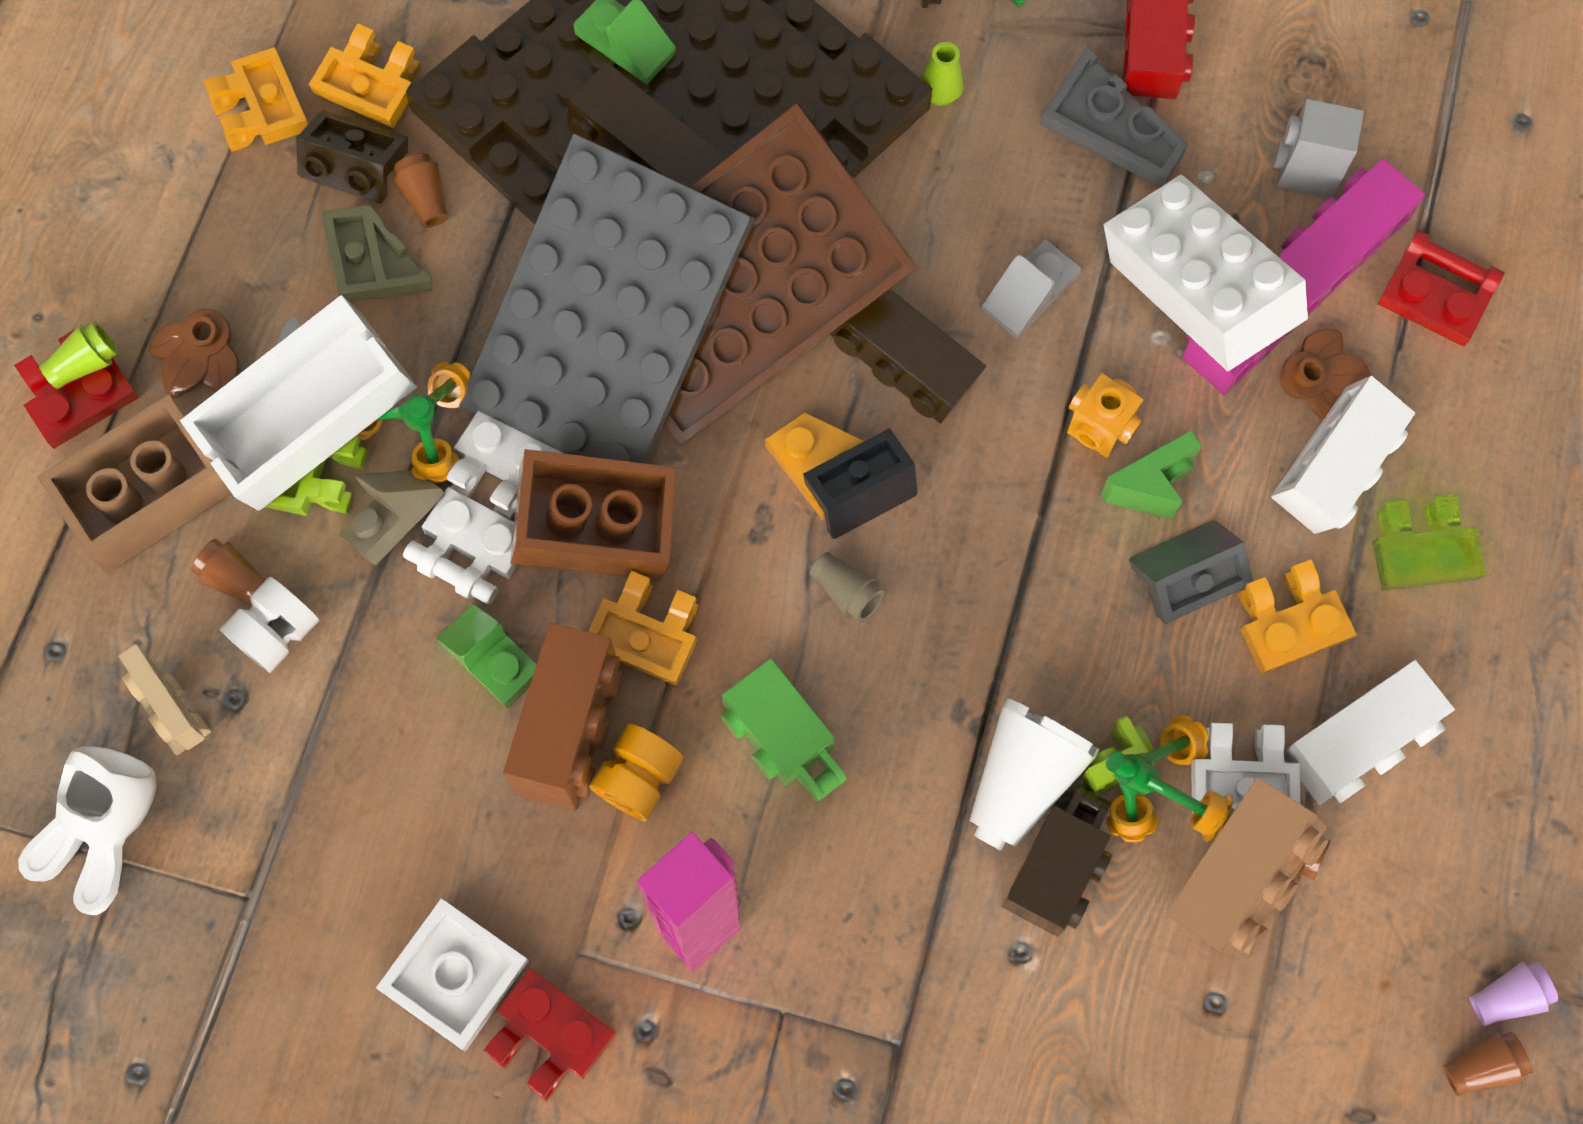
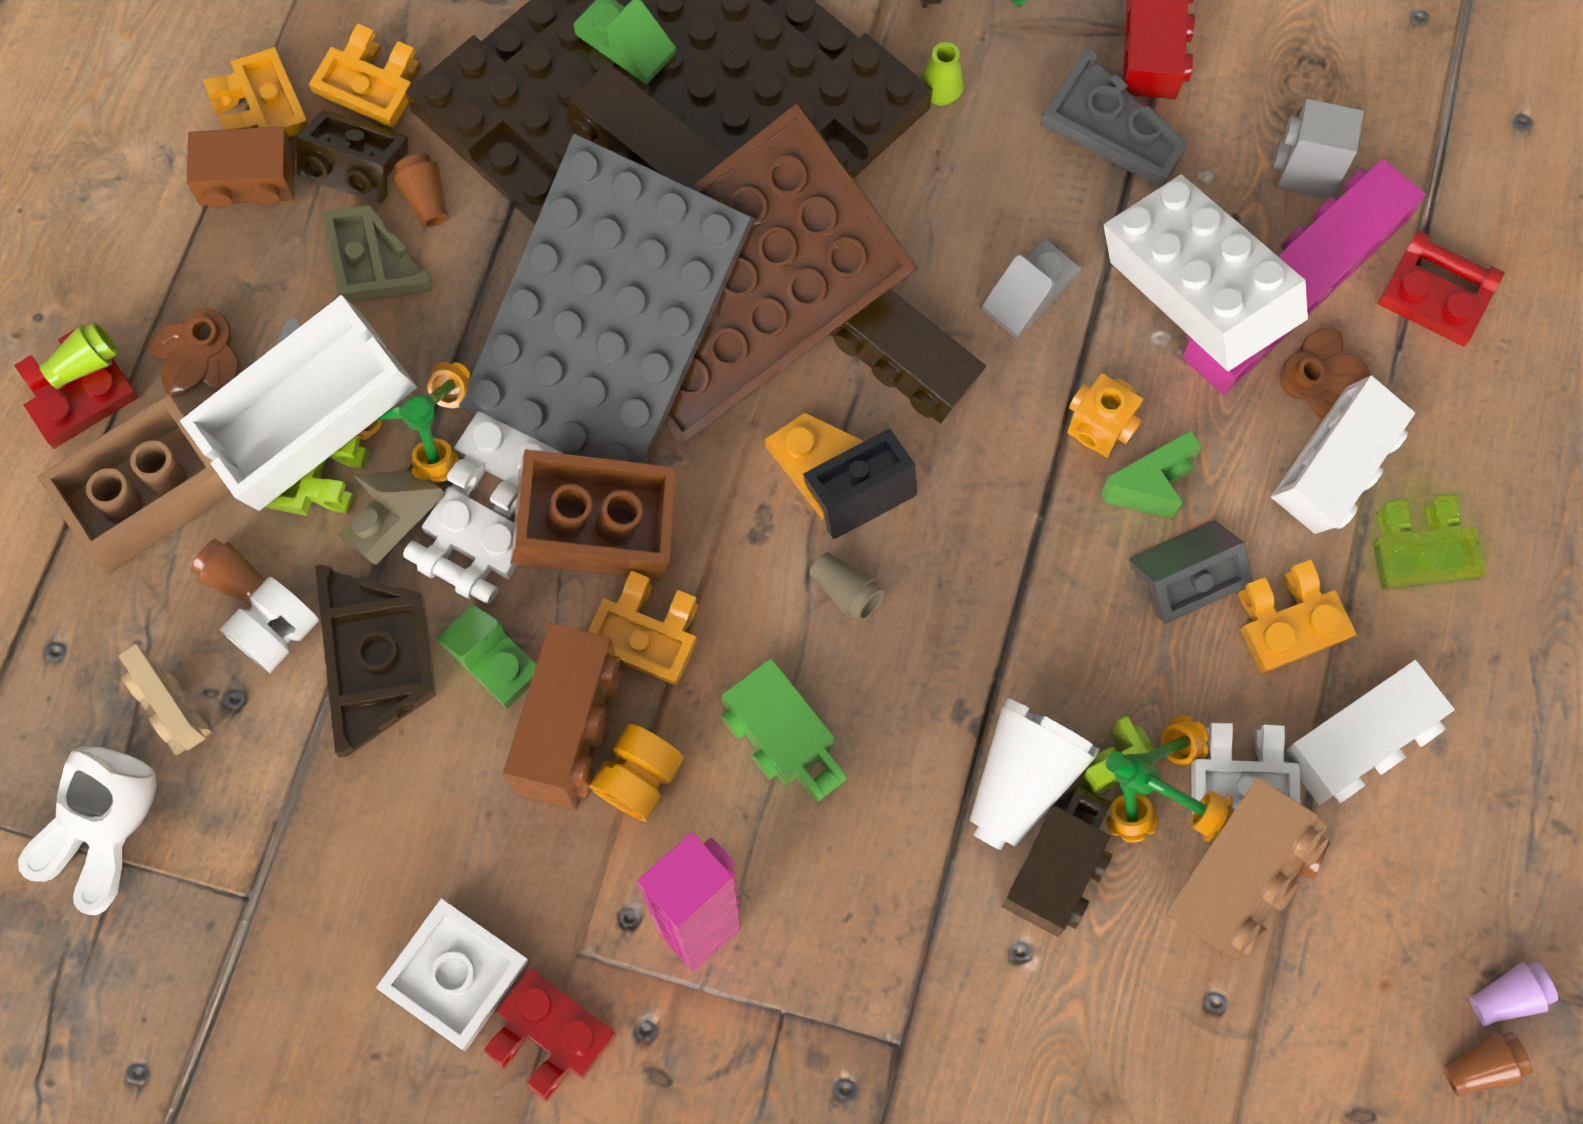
(241, 166): none -> dark orange brick
(373, 655): none -> dark brown wing

